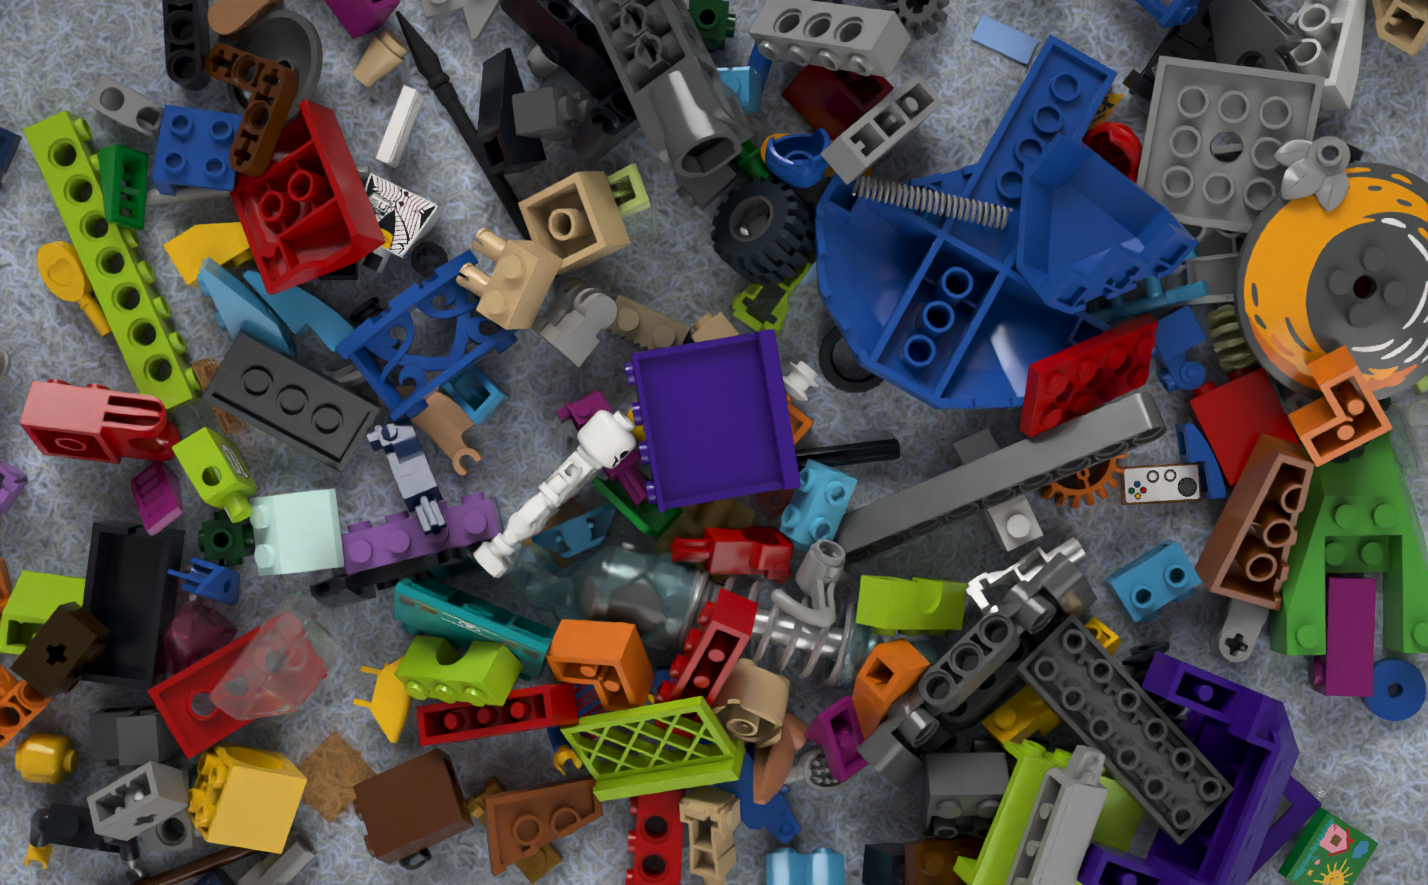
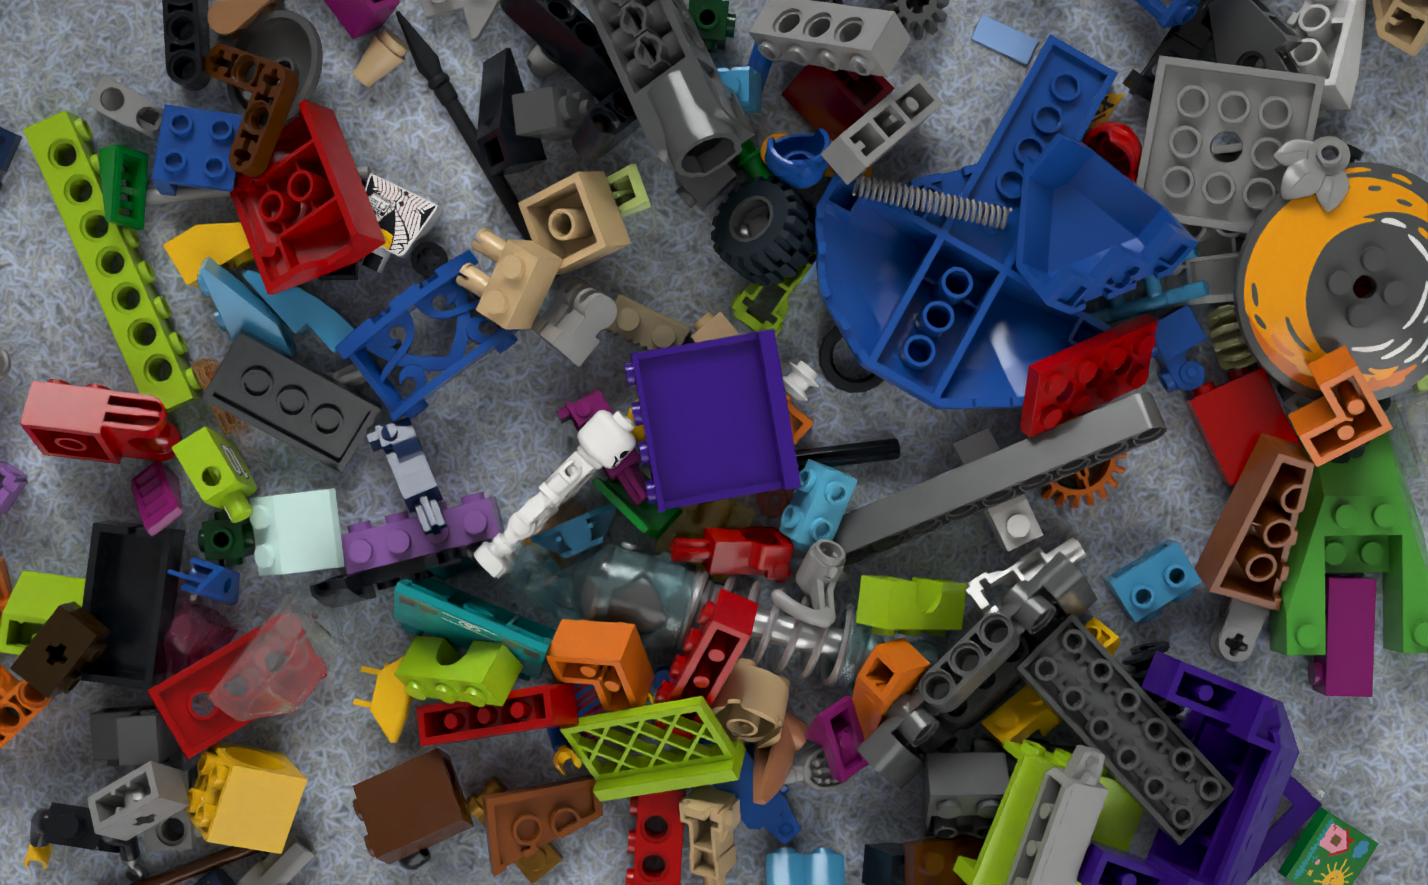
(46, 758): yellow head -> none
(68, 280): yellow piece -> none
(331, 776): clear orange piece -> none
(367, 310): black bush -> none
(400, 127): white tile -> none
(445, 425): light nougat piece -> none
(477, 394): dark azure slope -> none
(1160, 483): tile -> none
(1195, 448): blue slope -> none
(1410, 691): blue piece -> none

